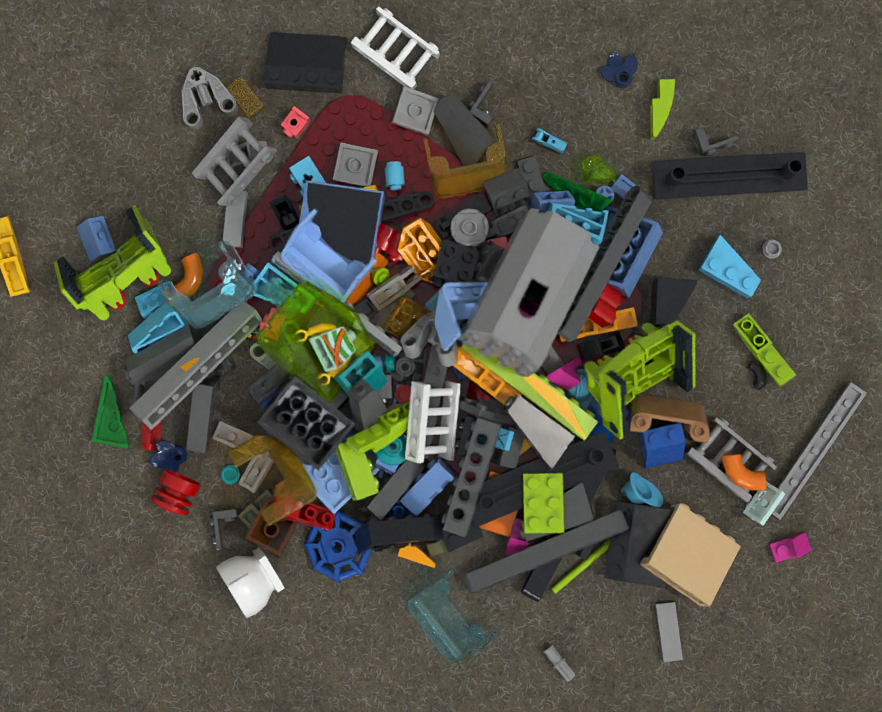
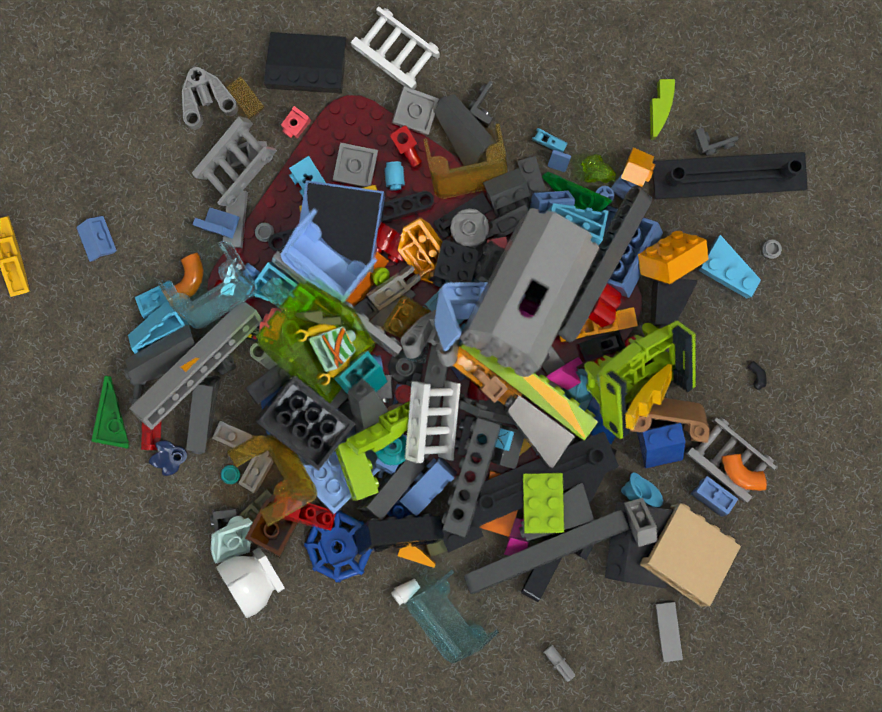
(102, 282): lime container -> none
(175, 492): red wheel -> none
(218, 222): none -> medium blue panel
(231, 539): none -> light aqua slope
(264, 232): none -> light grey plate
(285, 212): black slope -> none
(316, 317): none -> olive slope
(389, 363): teal plate -> none
(405, 591): none -> white cone
(407, 147): none -> red bracket
(492, 386): none -> medium nougat plate
(559, 161): none -> medium blue slope
(581, 566): lime bar -> none
(619, 67): dark blue plate -> none
(638, 167): none -> light orange brick
(641, 522): none -> light grey slope
(651, 393): none -> yellow slope
(673, 257): none -> light orange brick
(714, 496): none -> medium blue hinge
(763, 350): lime slope -> none
(764, 504): light aqua bracket -> none
(790, 547): dark pink slope -> none
(818, 446): light grey plate -> none

